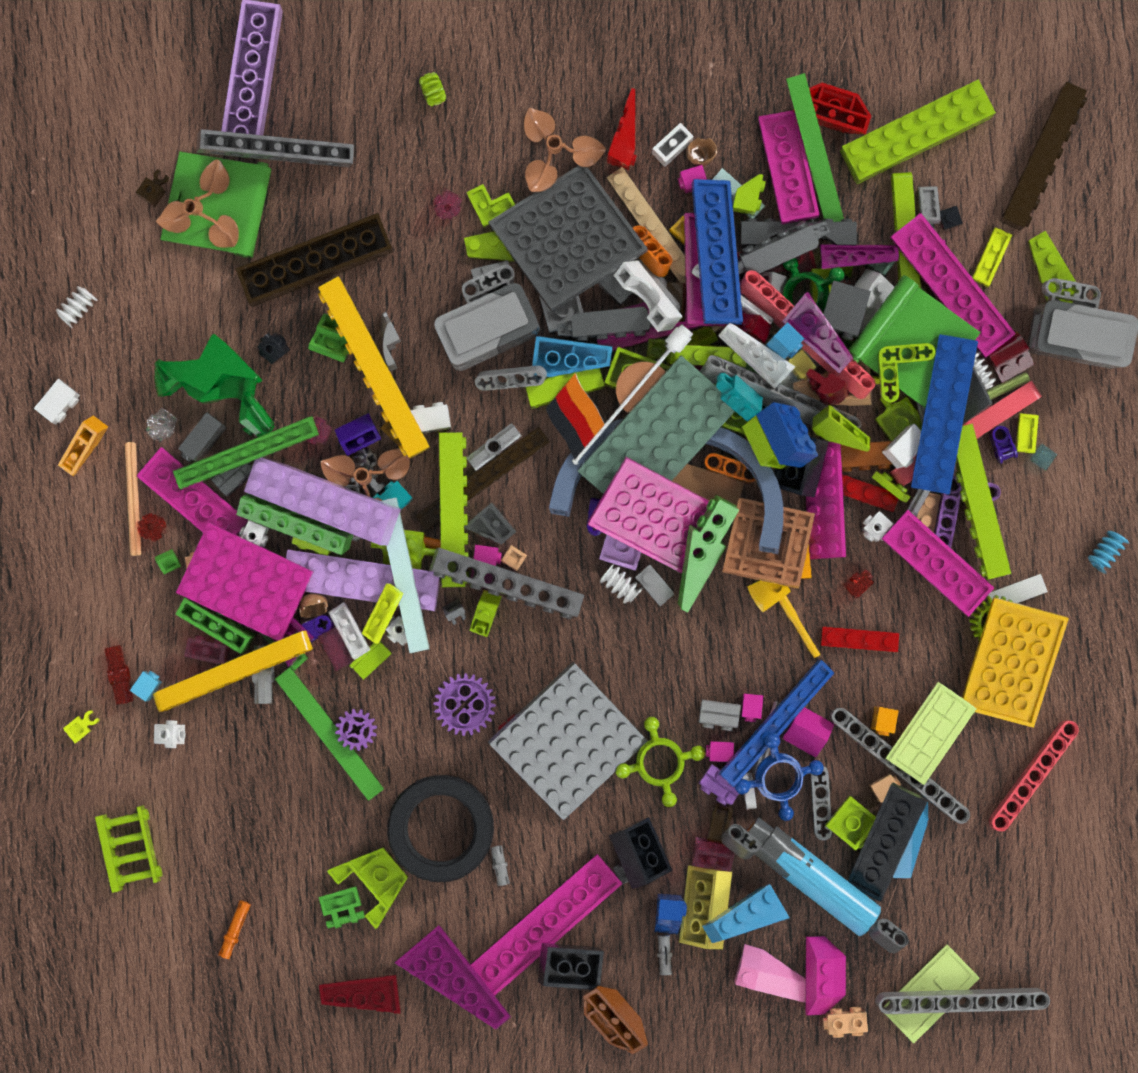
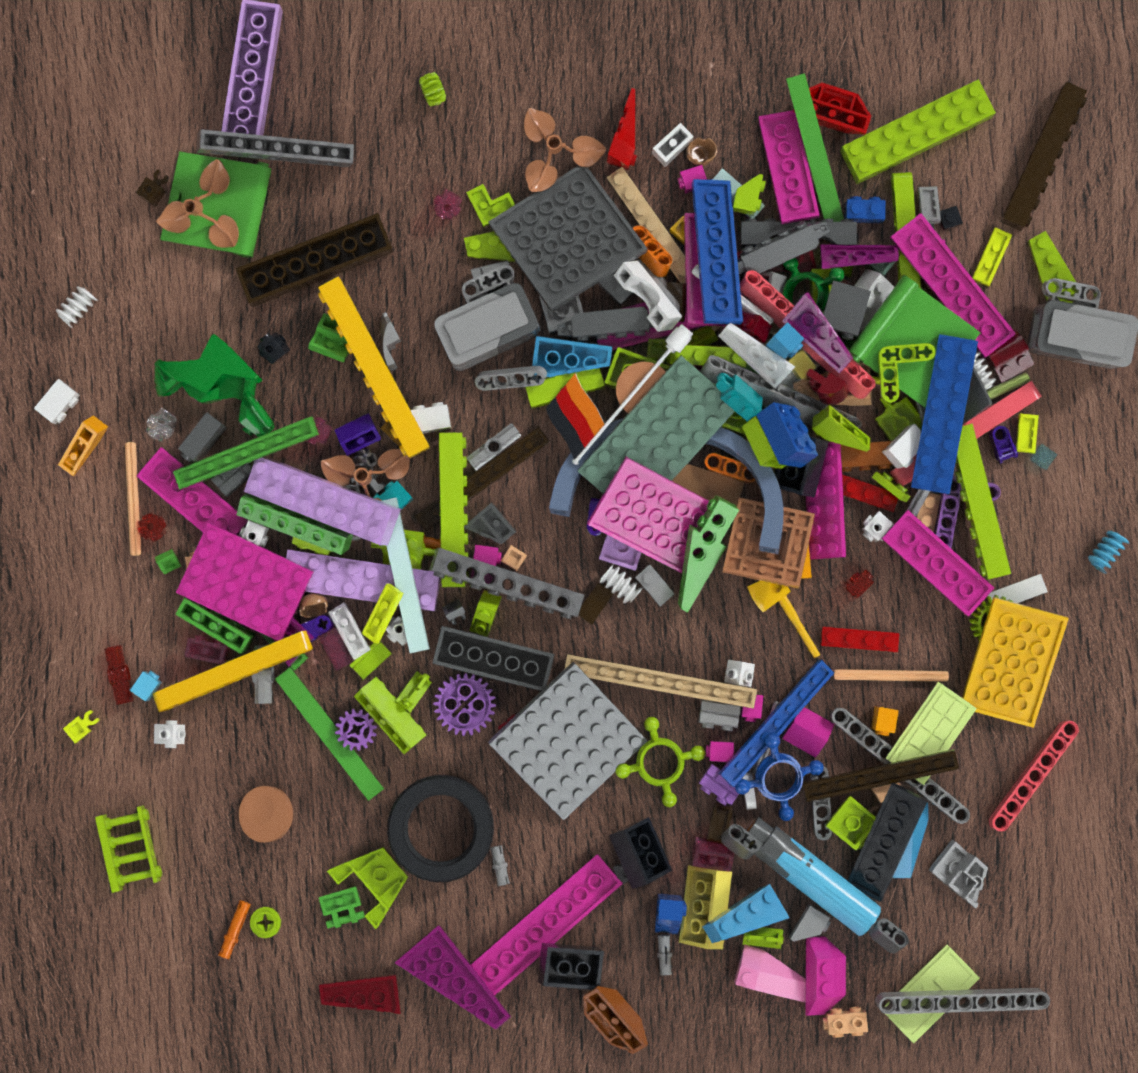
(258, 928): none -> lime gear
(265, 814): none -> nougat piece
(390, 715): none -> lime brick
(414, 691): none -> lime hinge
(493, 658): none -> dark grey brick
(595, 603): none -> dark brown tile
(665, 682): none -> tan plate
(739, 673): none -> white brick
(764, 937): none -> lime hinge
(810, 924): none -> light grey slope
(865, 210): none -> blue brick
(880, 775): none -> dark brown tile
(891, 675): none -> light nougat axle
(960, 872): none -> light grey slope

